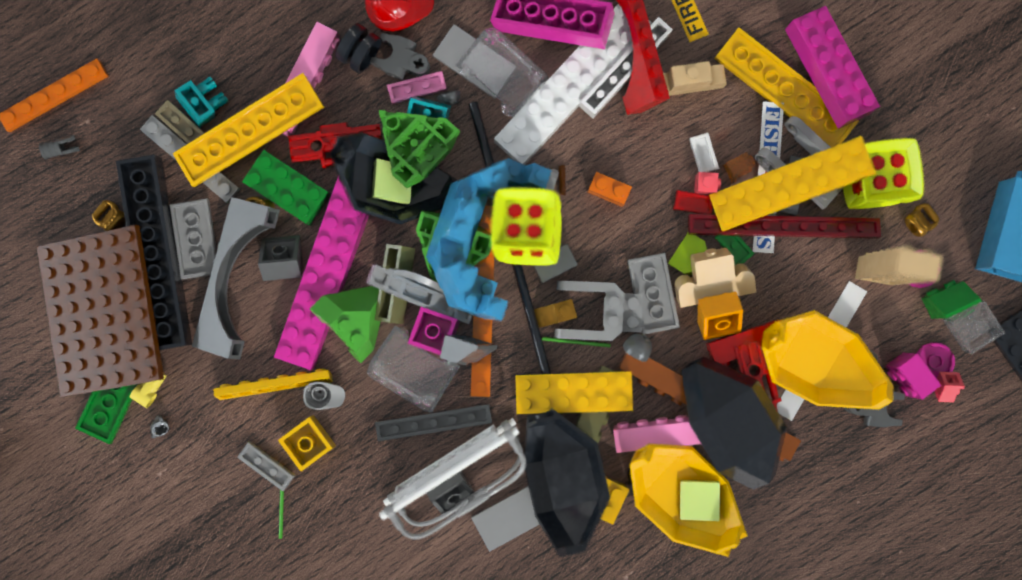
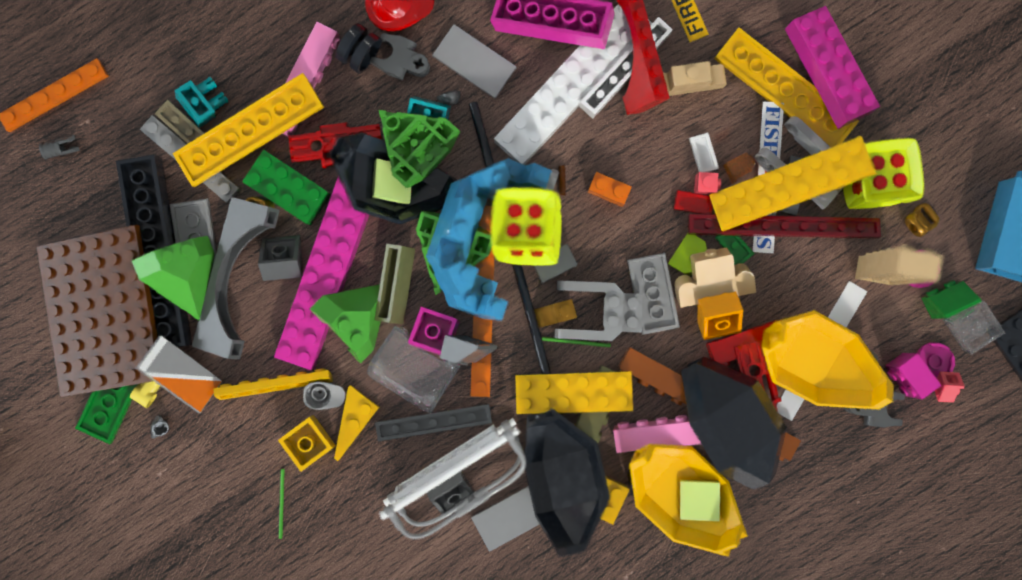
(113, 219): pearl gold piece -> none
(179, 272): none -> bright green wedge
(179, 374): none -> tile
(266, 466): light grey tile -> none
(356, 415): none -> yellow wing
(414, 289): light grey piece -> none
(418, 86): bright pink tile -> none
(502, 70): clear windscreen -> none
(638, 347): dark grey cap -> none

